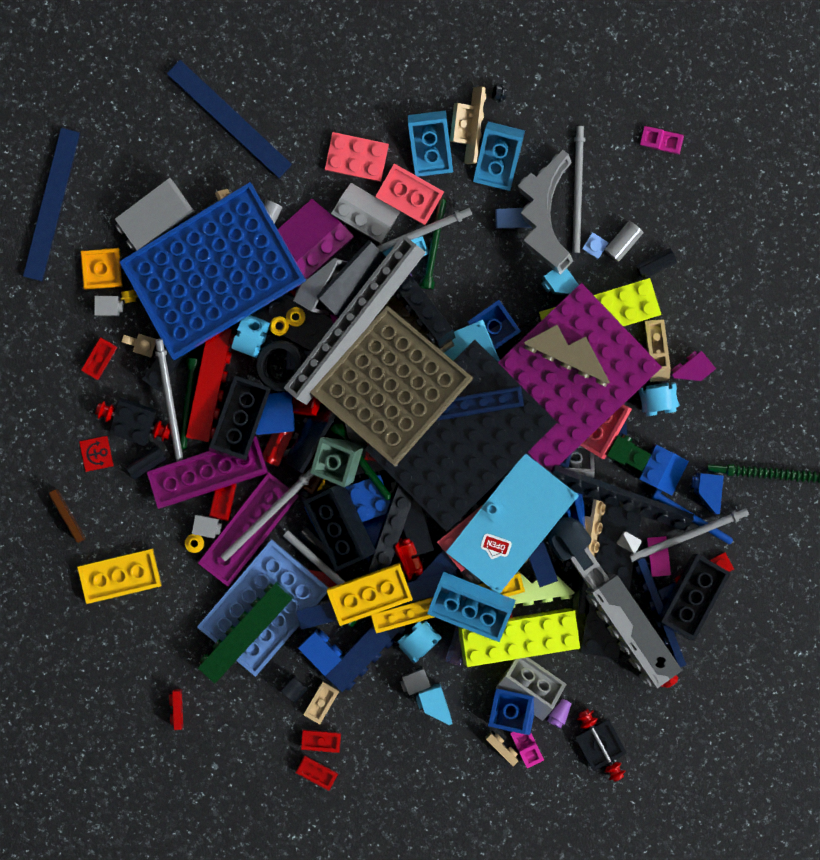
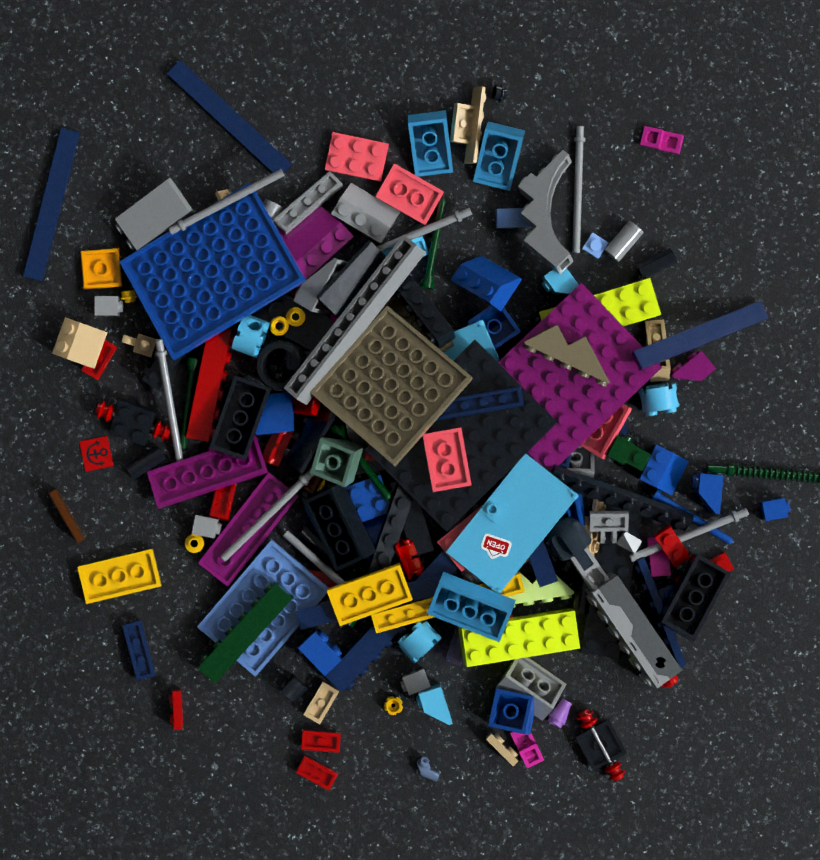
(79, 343): none -> tan slope
(139, 650): none -> dark blue plate
(182, 224): none -> light grey bar
(307, 202): none -> light grey tile
(393, 710): none -> yellow plate
(425, 770): none -> sand blue arm
(447, 459): none -> coral plate
(486, 281): none -> blue slope
(608, 522): none -> light grey hinge
(672, 546): none -> red plate
(699, 335): none -> dark blue tile
(774, 509): none -> blue brick

